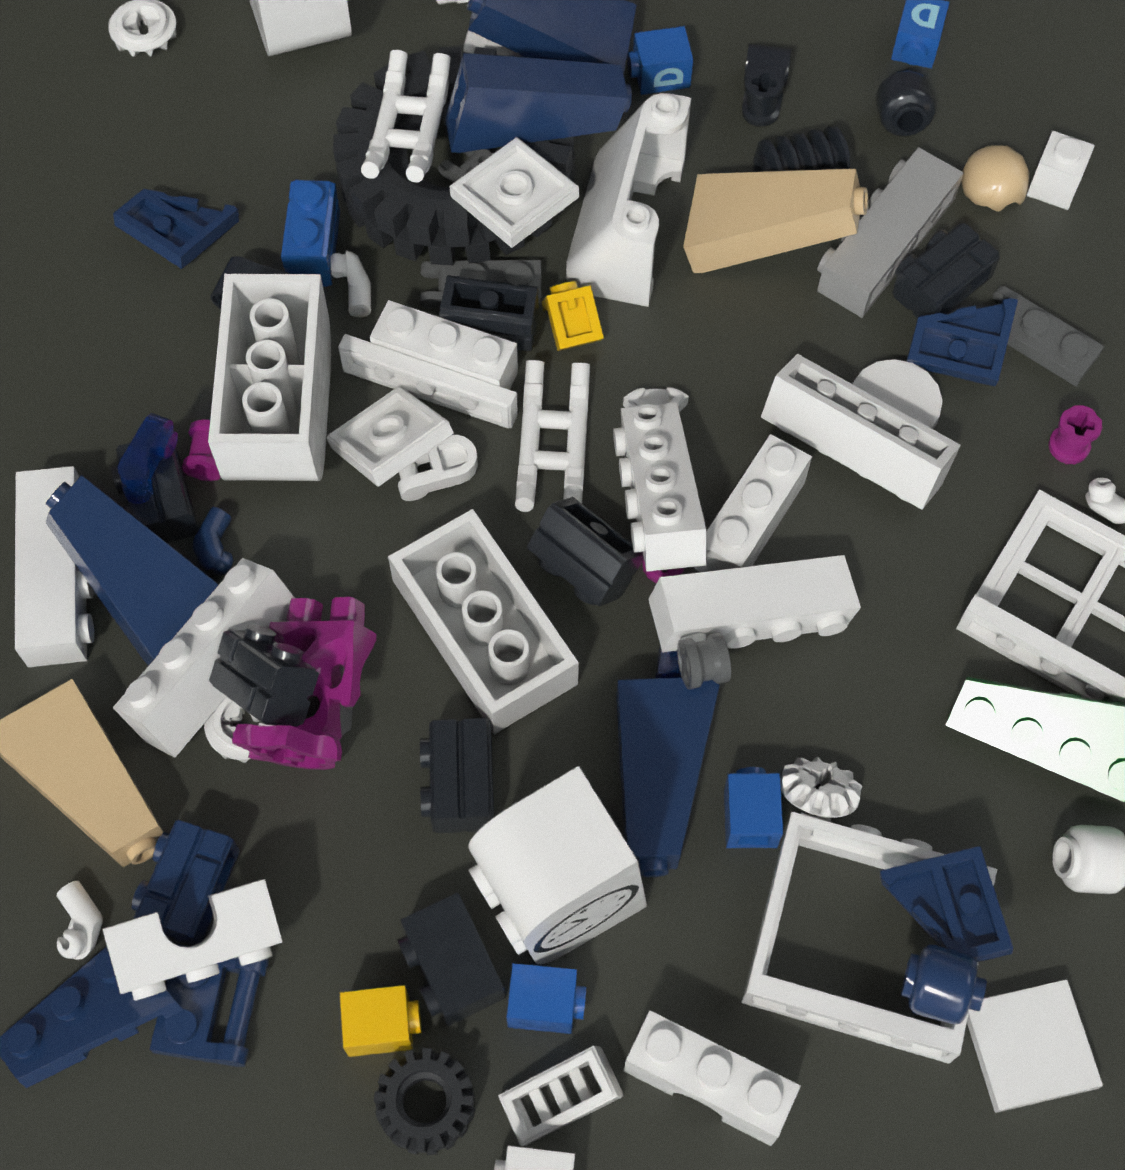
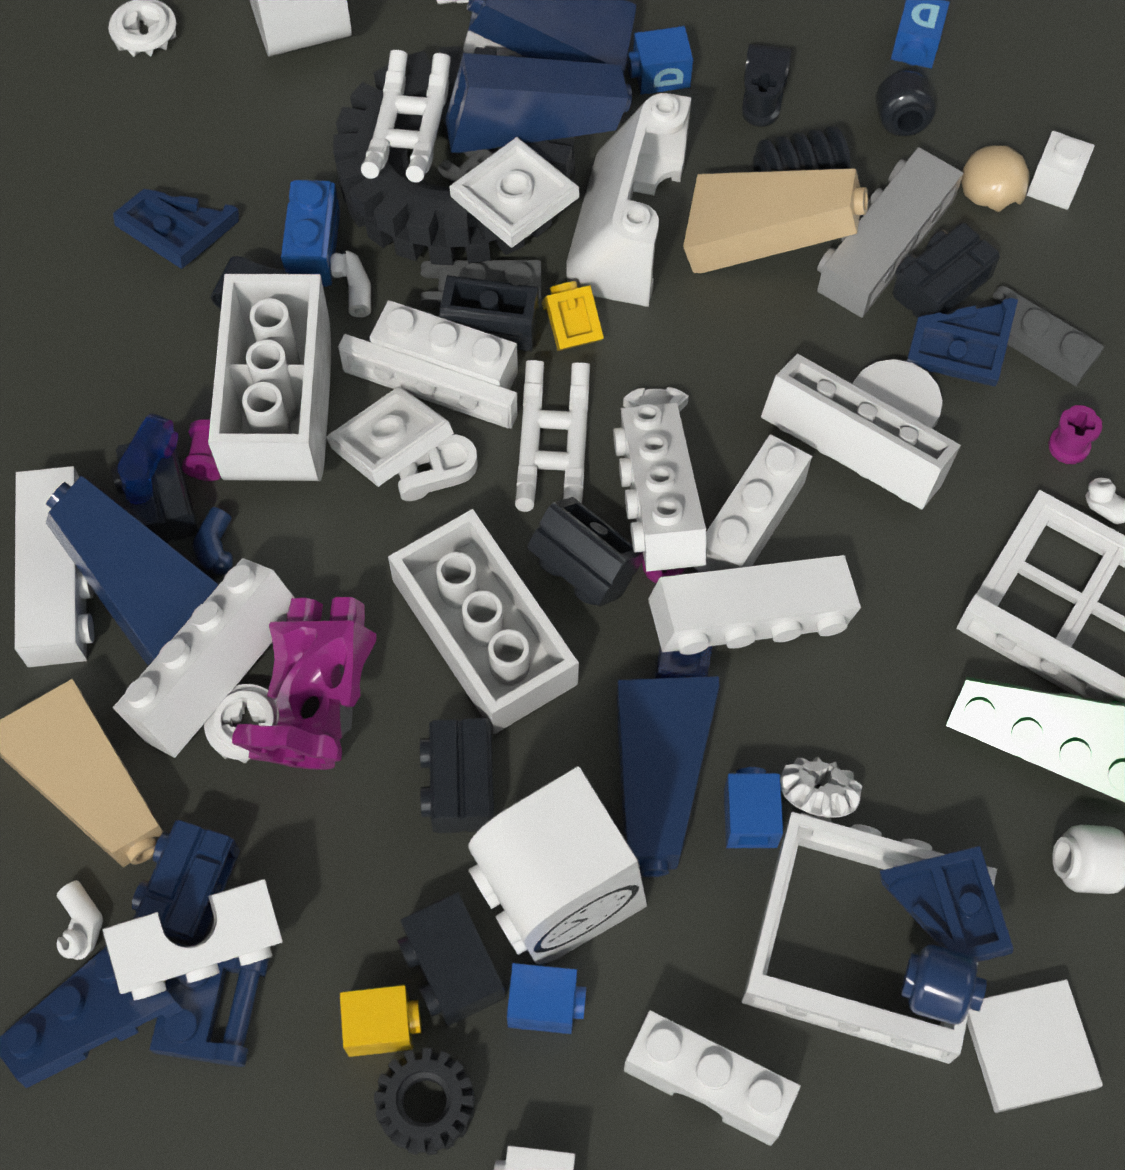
(264, 676): black brick -> none
(604, 1076): white slope -> none
(704, 660): dark grey wheel -> none

